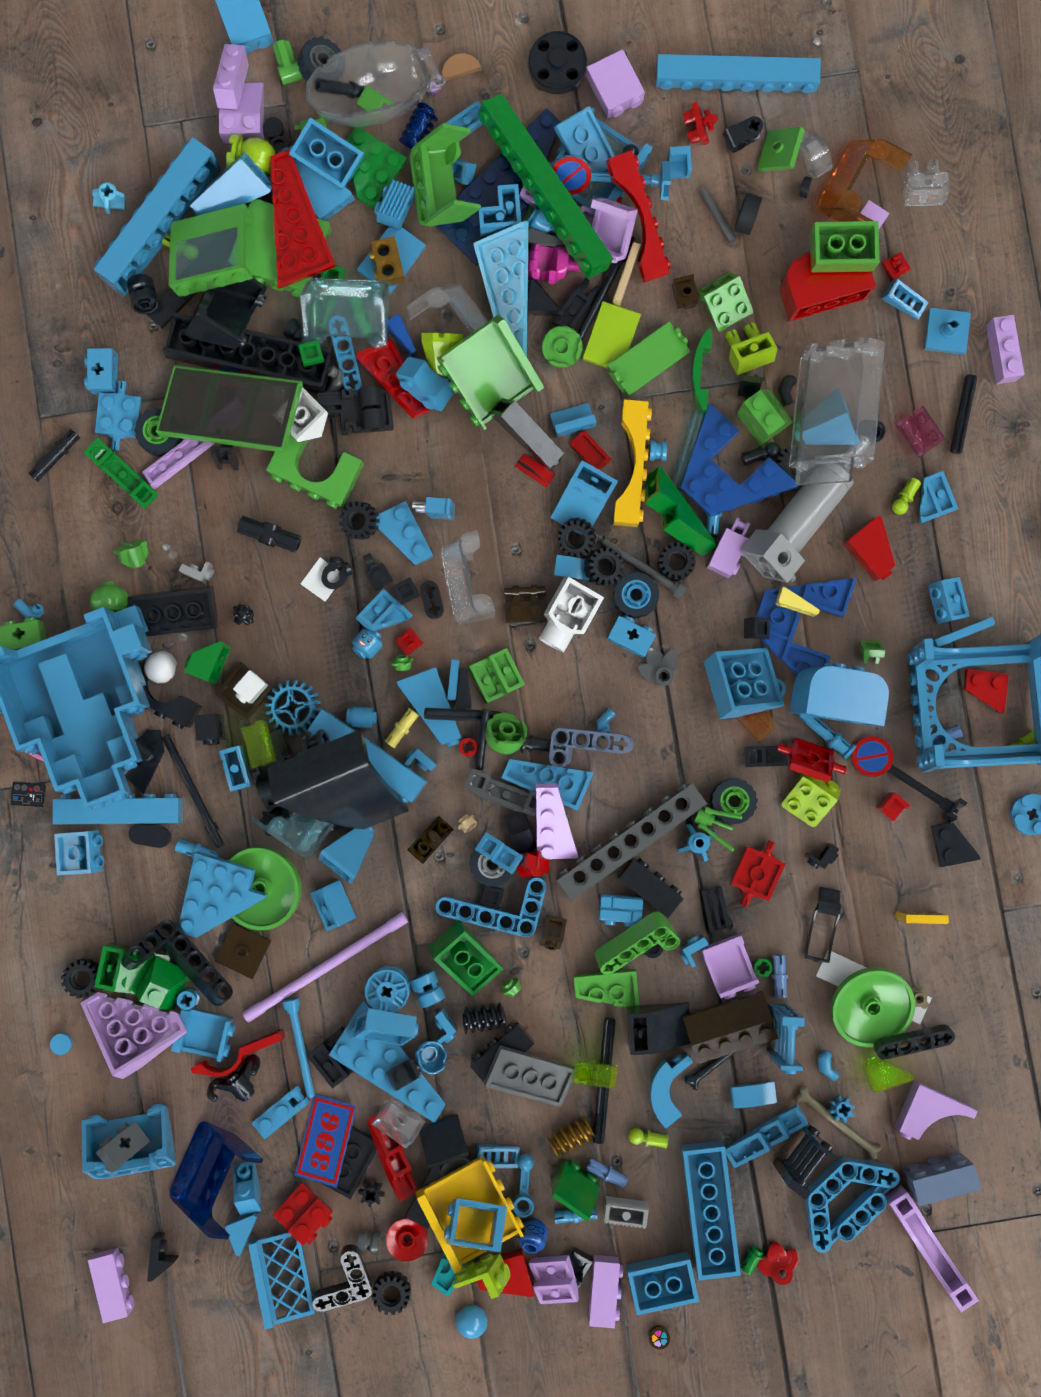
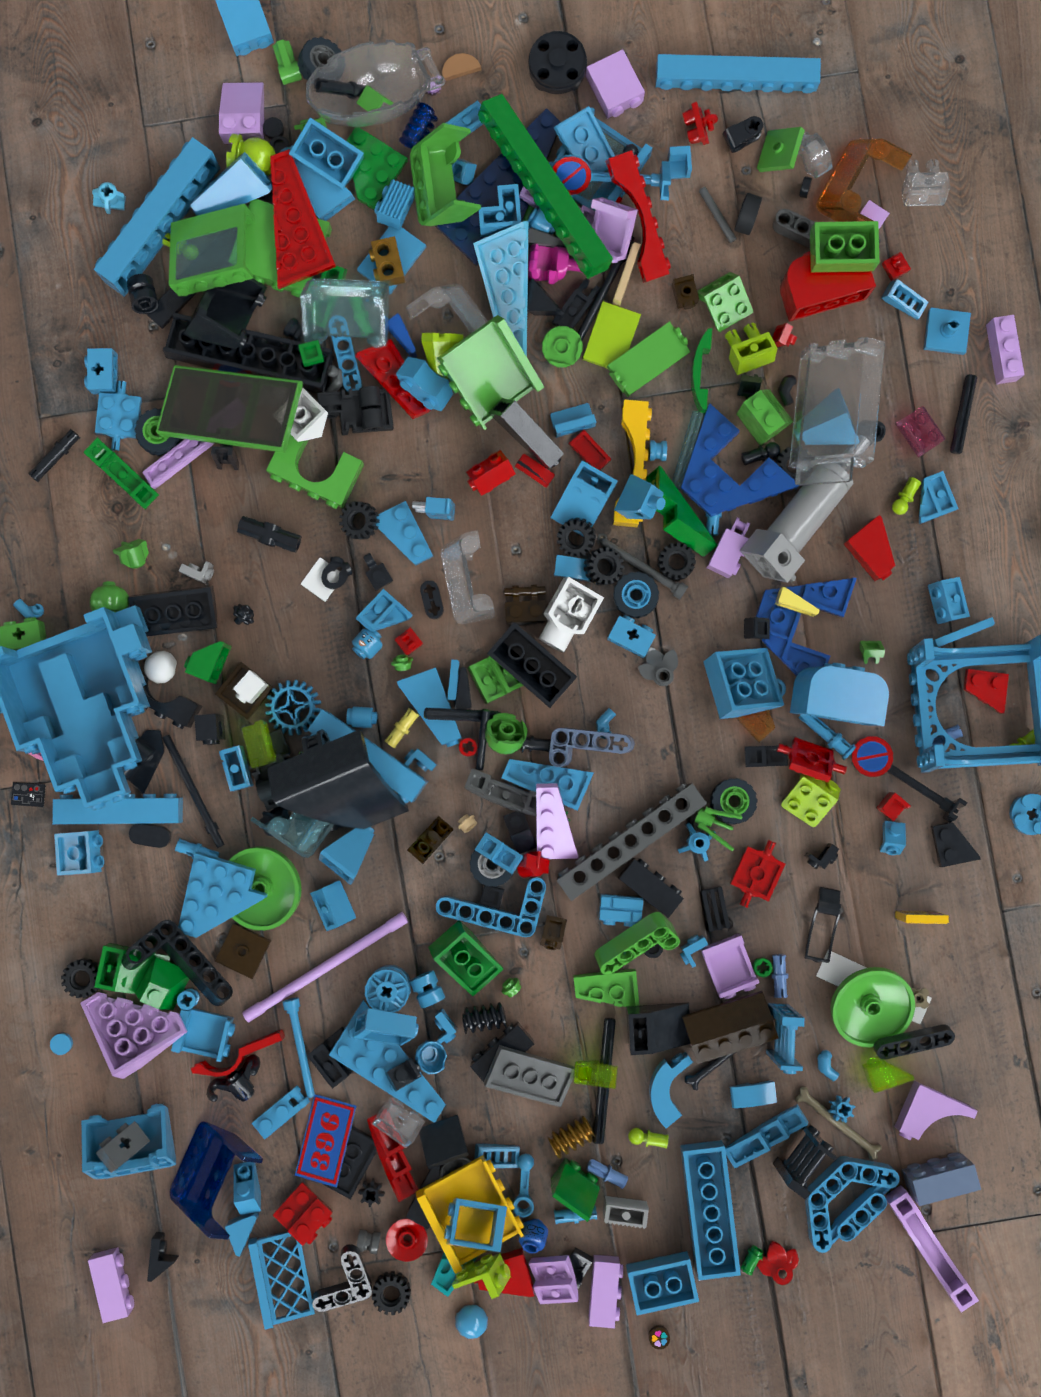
(231, 76): lavender brick -> none
(406, 591): black tile -> none
(490, 473): none -> red brick
(532, 665): none -> black slope
(639, 499): none -> dark azure torso
(782, 335): none -> red tile
(790, 229): none -> dark grey beam
(893, 838): none -> dark azure bracket

